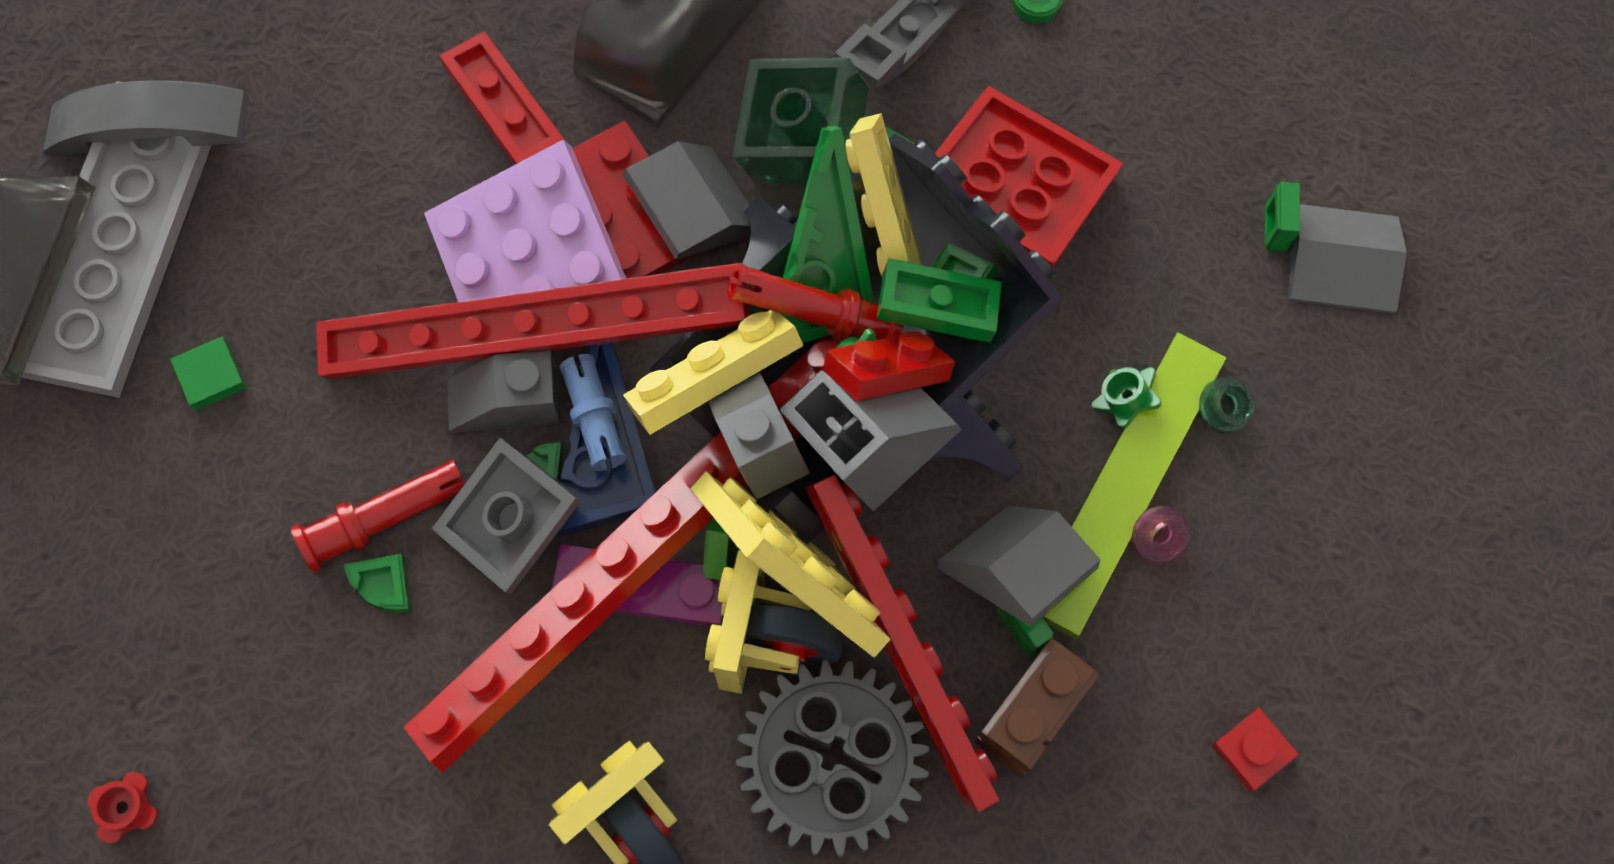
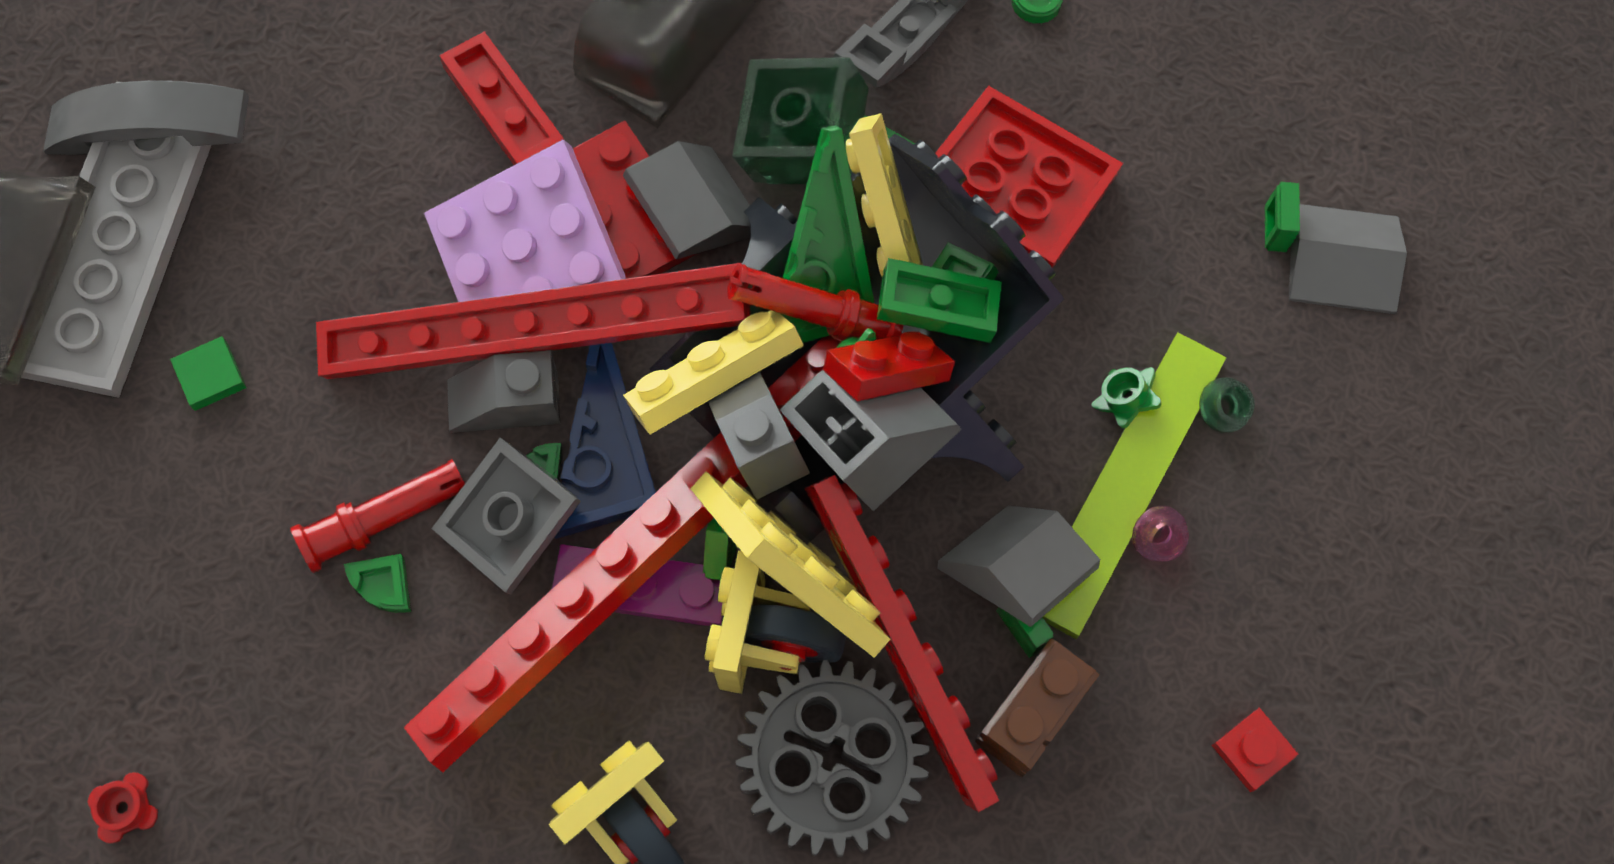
(592, 412): medium blue pin -> none

